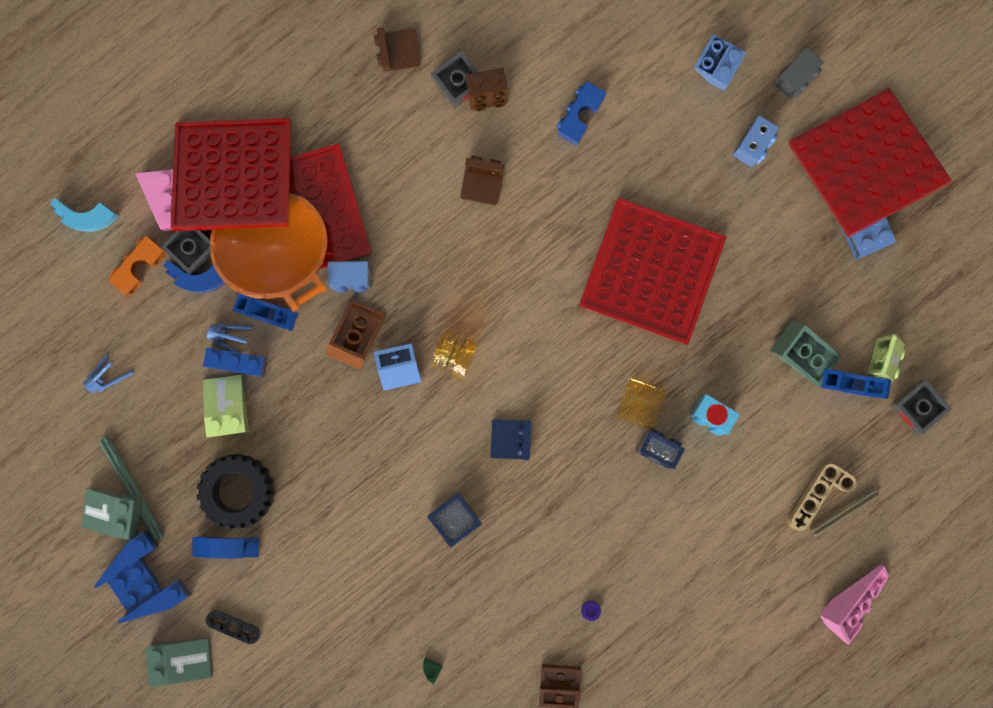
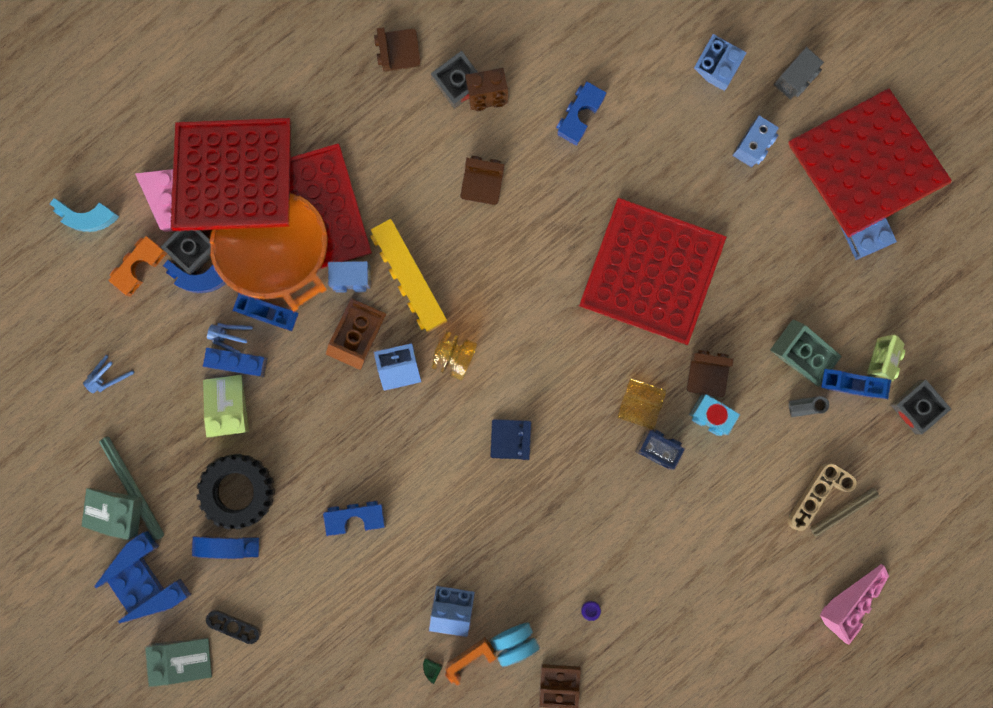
(371, 514): none -> blue arch
(406, 271): none -> yellow brick
(451, 611): none -> medium blue slope
(454, 519): clear piece -> none
(479, 648): none -> orange panel
(514, 644): none -> medium azure wheel
(709, 373): none -> reddish brown bracket
(807, 406): none -> dark grey piece

